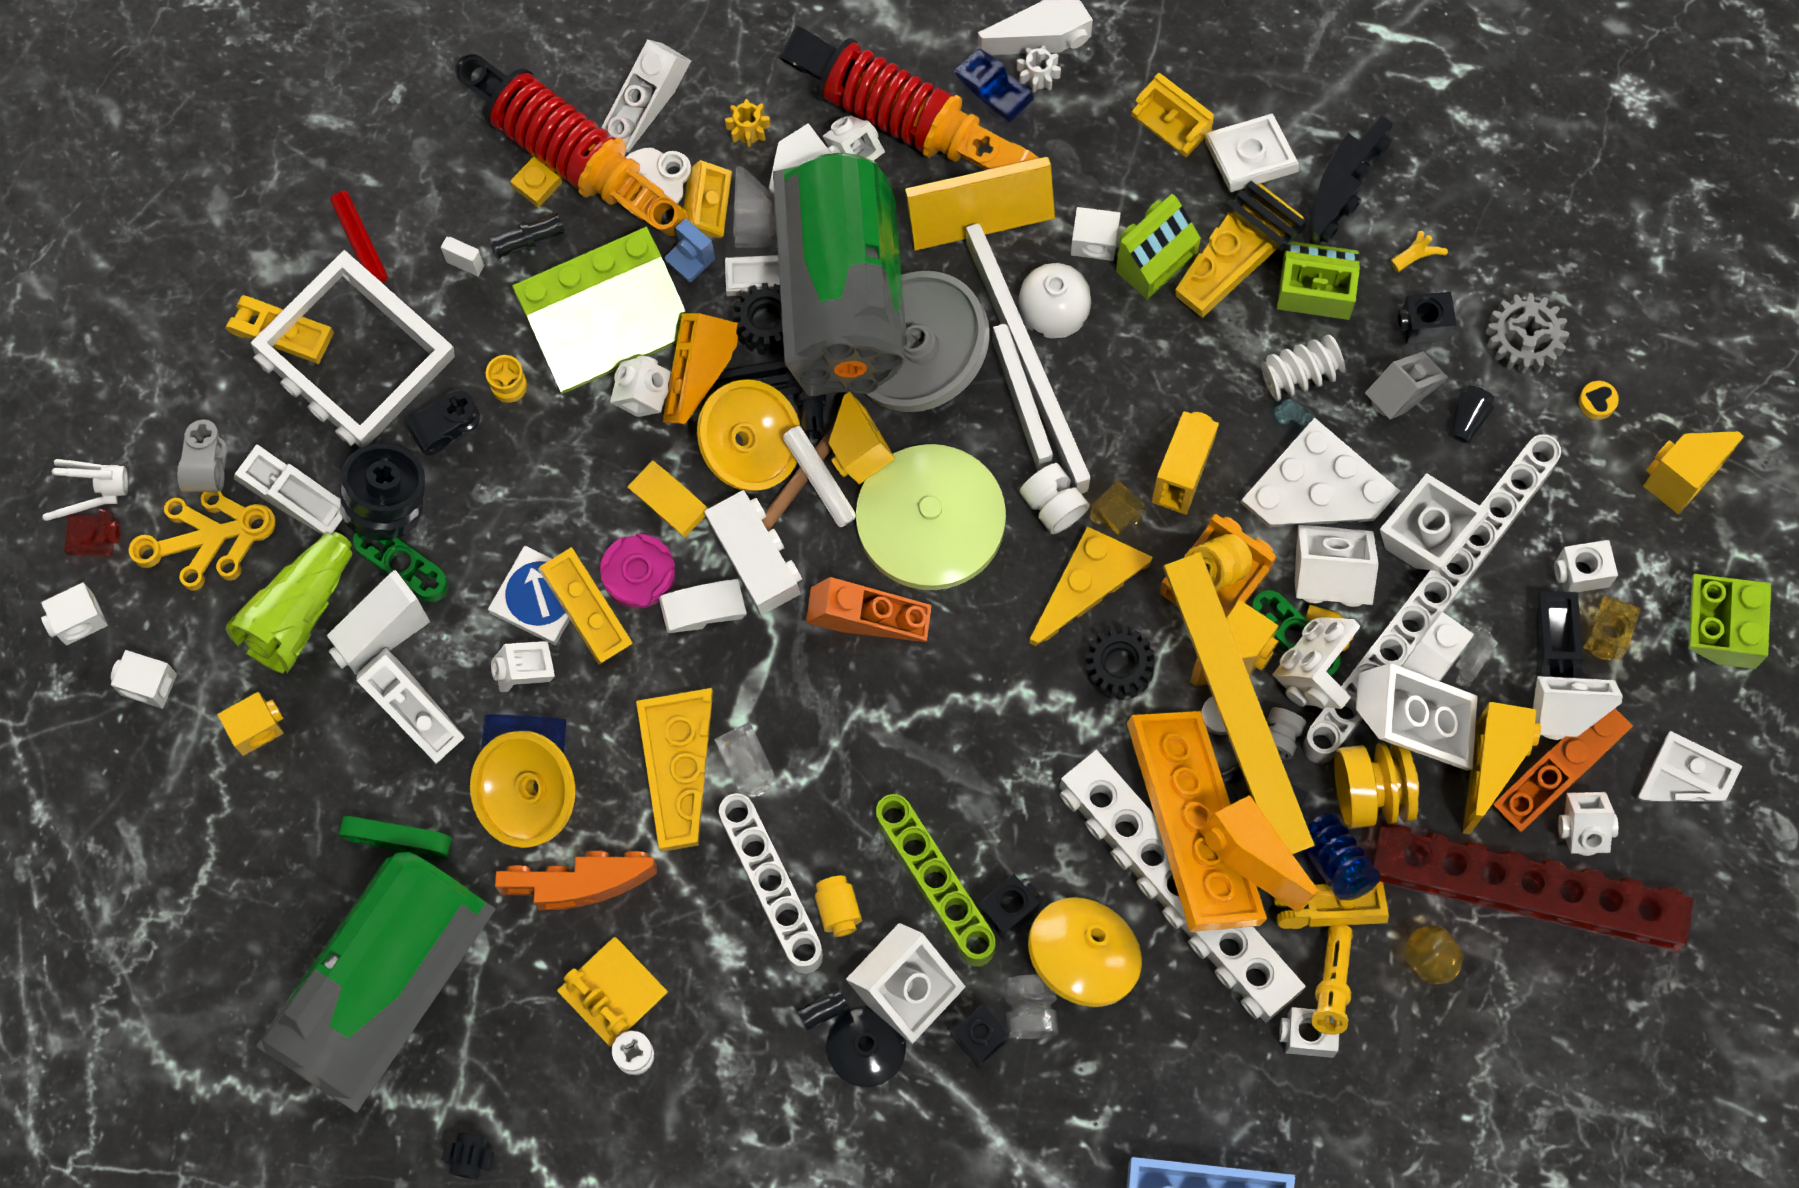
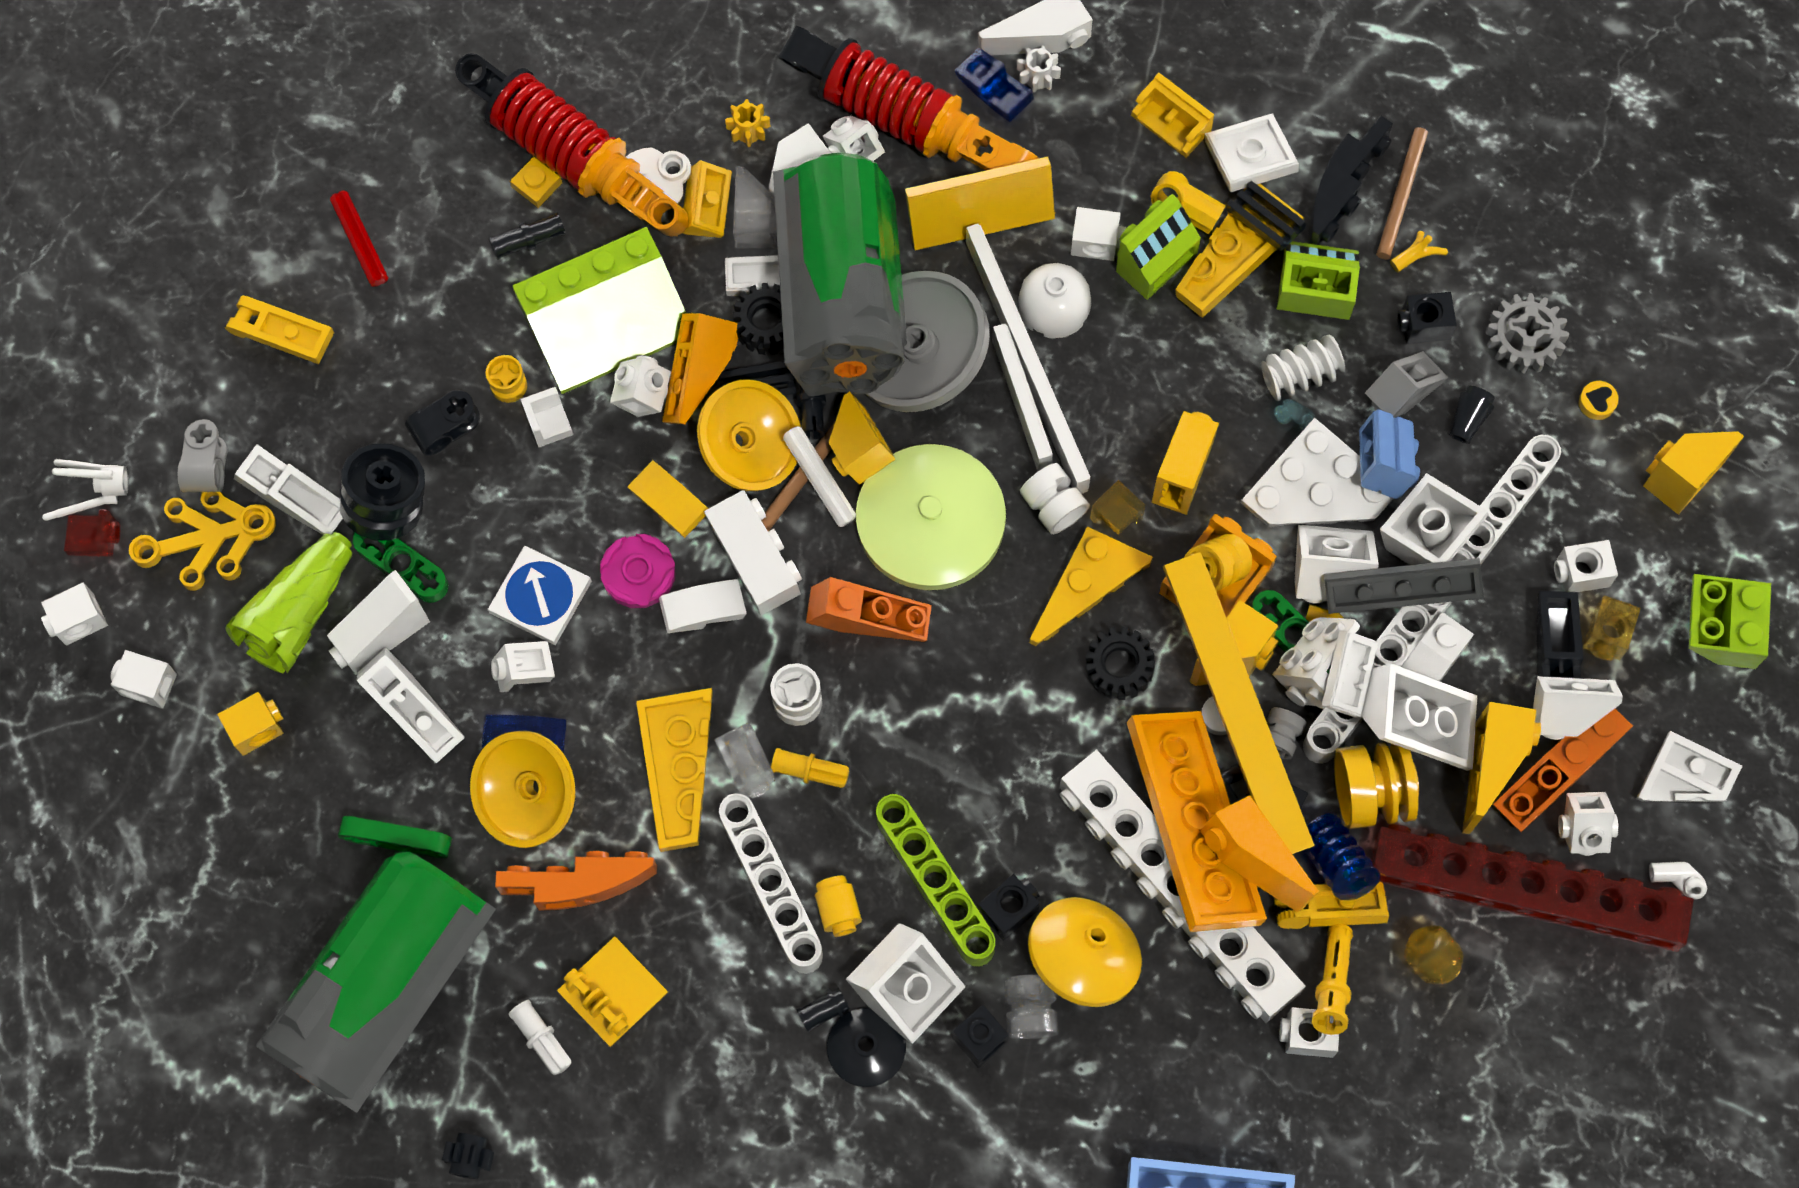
(320, 405): white window -> none
(462, 256): white tile -> none
(540, 1037): none -> white axle
(546, 416): none -> white panel
(585, 606): yellow plate -> none
(638, 1062): white wheel -> none
(645, 91): white slope -> none
(691, 253): medium blue bracket -> none
(796, 694): none -> white wheel
(809, 768): none -> yellow axle
(1199, 207): none -> yellow piece
(1349, 673): none -> white plate
(1388, 454): none -> medium blue brick
(1402, 193): none -> medium nougat bar
(1404, 586): none -> dark grey tile
(1475, 656): clear bracket -> none
(1681, 875): none -> white arm

